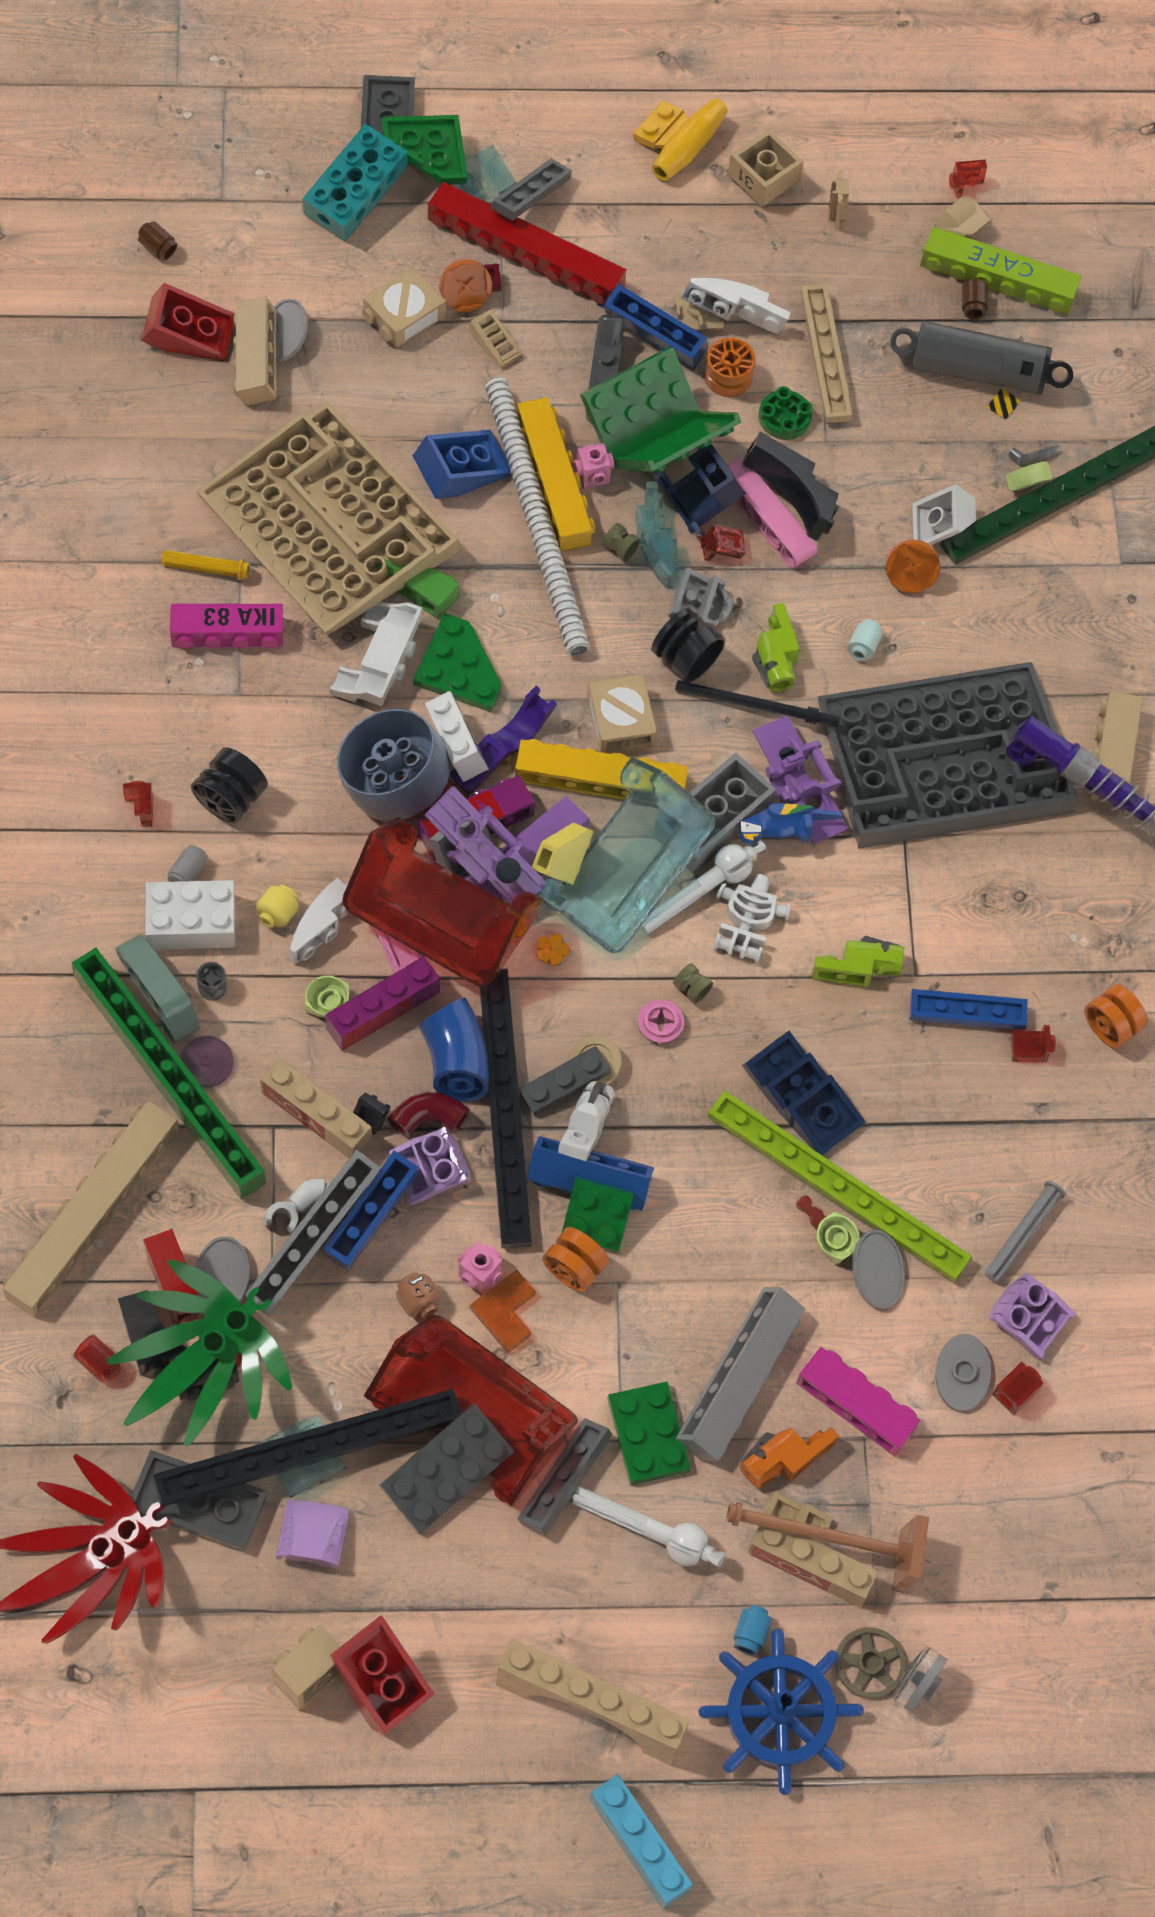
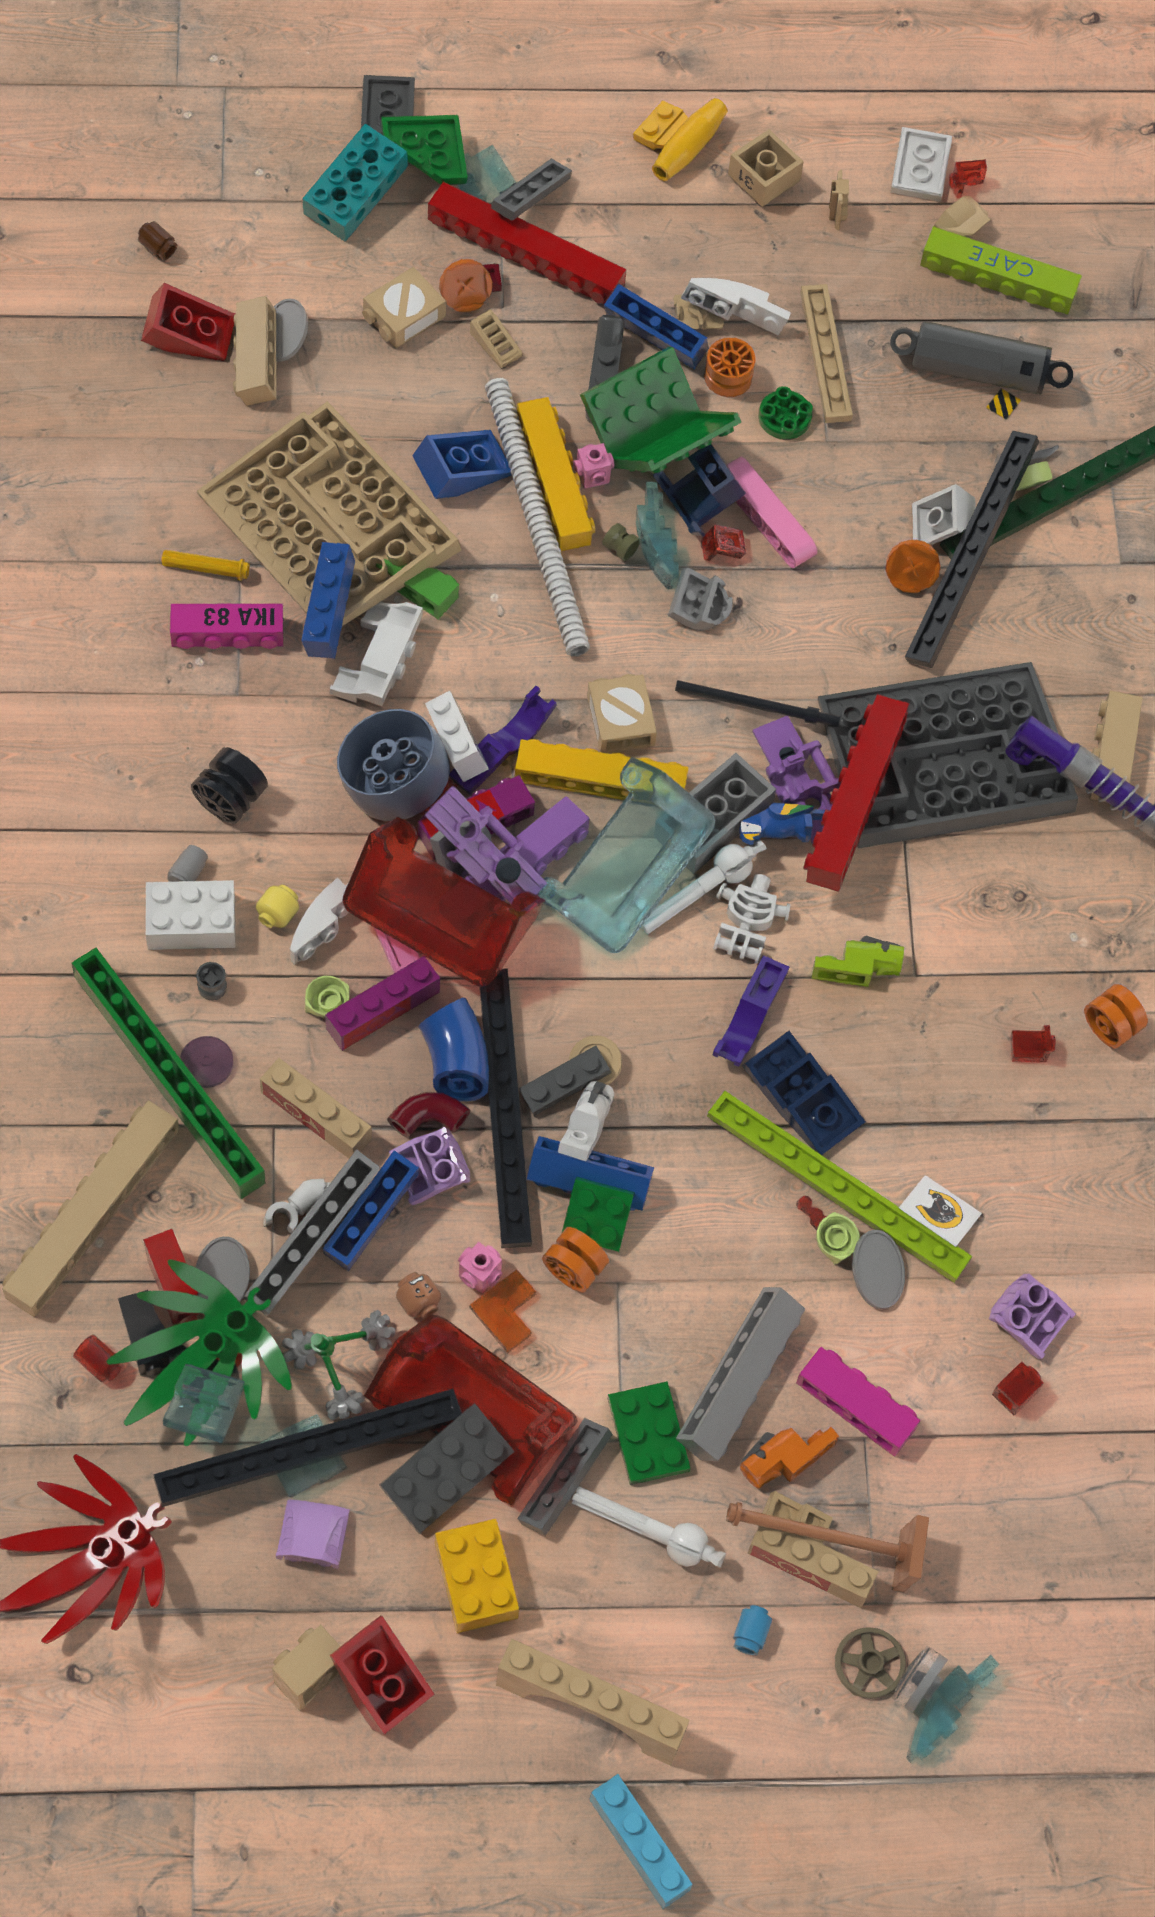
(142, 796): clear red bracket -> none
(159, 987): sand green beam -> none
(203, 1403): none -> clear light blue slope
(218, 1516): dark grey plate -> none
(304, 1347): none -> light grey plant
(328, 600): none -> blue brick
(371, 1111): black tile -> none
(458, 665): green plate -> none
(476, 1575): none -> yellow brick
(552, 949): light orange plant -> none
(563, 853): light yellow slope -> none
(671, 1014): bright pink gear -> none
(688, 645): black wheel -> none
(693, 983): olive wheel -> none
(751, 1010): none -> dark purple piece
(777, 651): lime plate -> none
(781, 1711): blue piece -> none
(794, 478): black arch -> none
(856, 794): none -> red brick
(865, 640): light aqua brick -> none
(921, 164): none -> white tile
(940, 1210): none -> sticker
(940, 1714): none -> clear light blue slope
(963, 1372): light grey piece -> none
(968, 1009): blue plate -> none
(972, 549): none -> black plate
(974, 299): reddish brown brick -> none
(1024, 1231): light grey axle -> none

